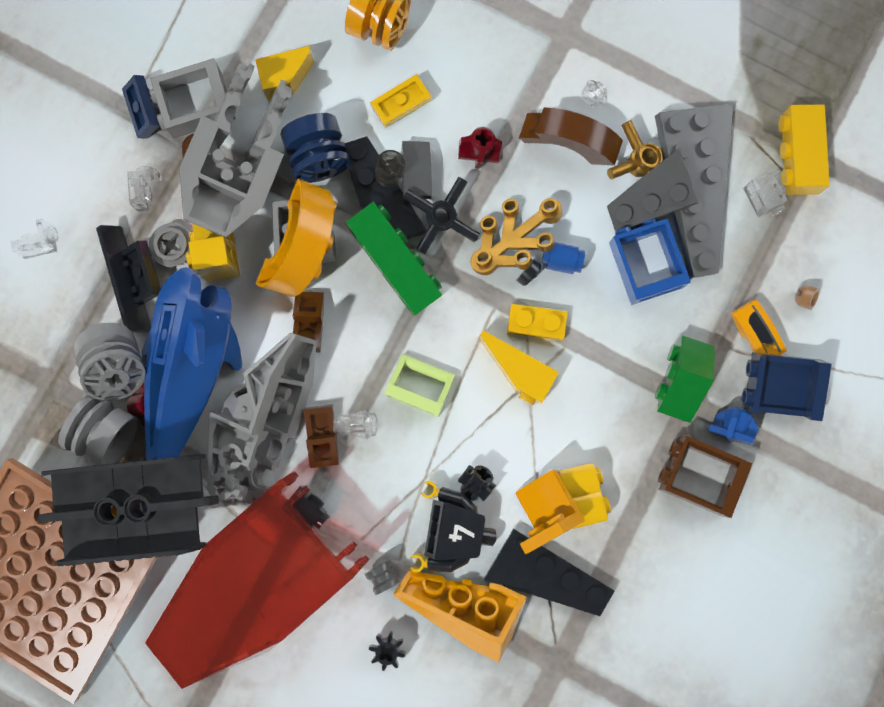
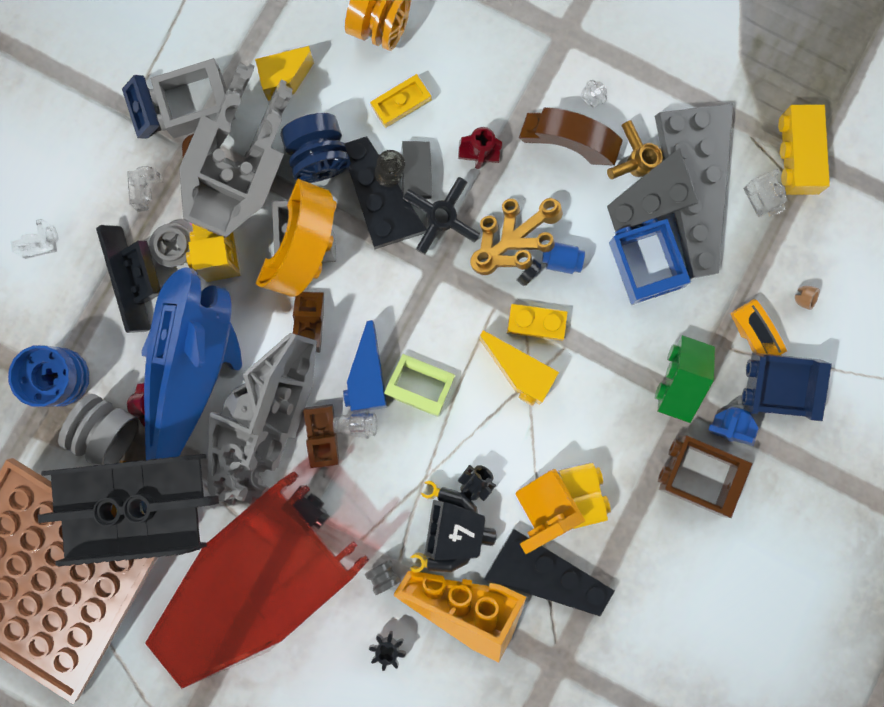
(34, 371): none -> blue wheel
(109, 362): light grey wheel -> none
(365, 377): none -> blue slope
(393, 258): green brick -> none

